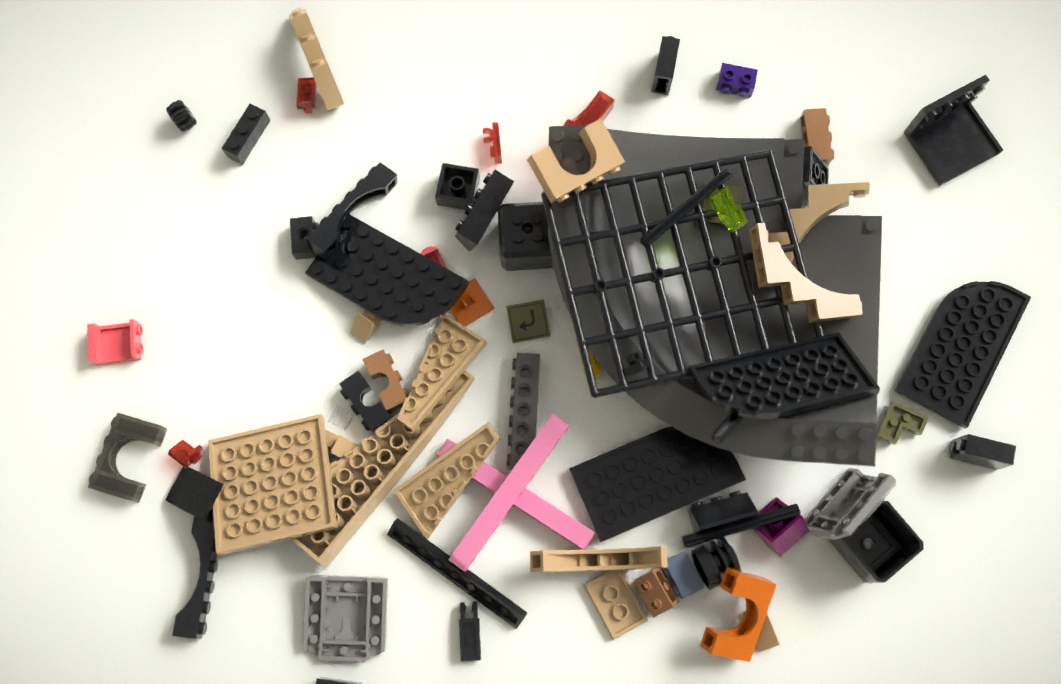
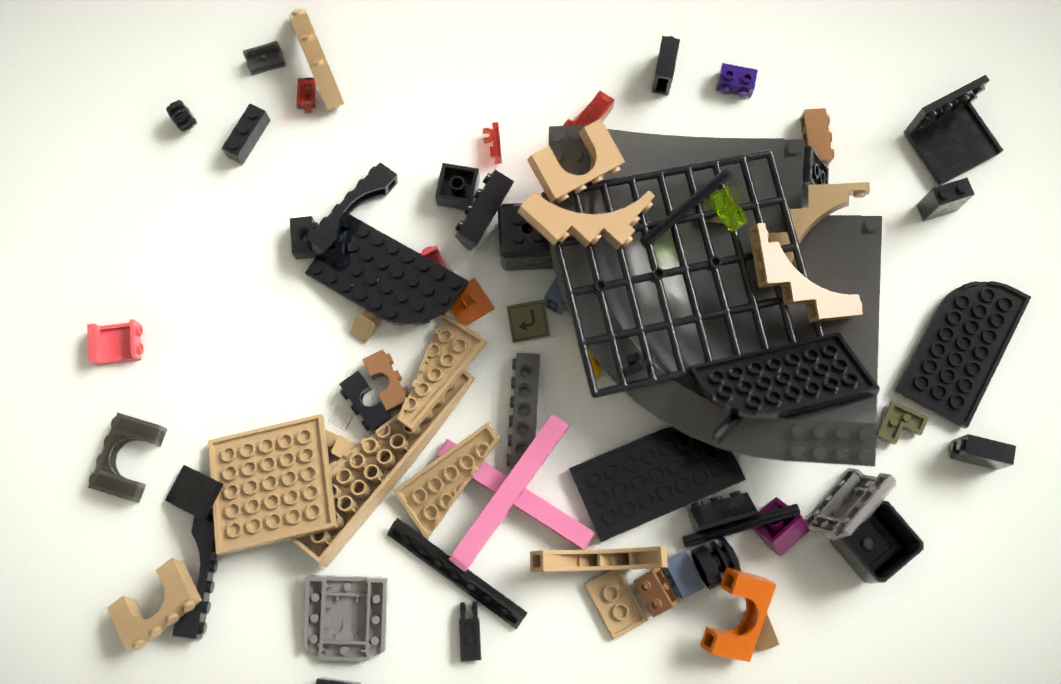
(179, 598): none -> tan arch
(185, 453): clear red bracket -> none
(264, 58): none -> dark grey hinge
(553, 298): none -> sand blue brick
(559, 223): none -> tan arch
(945, 199): none -> black brick

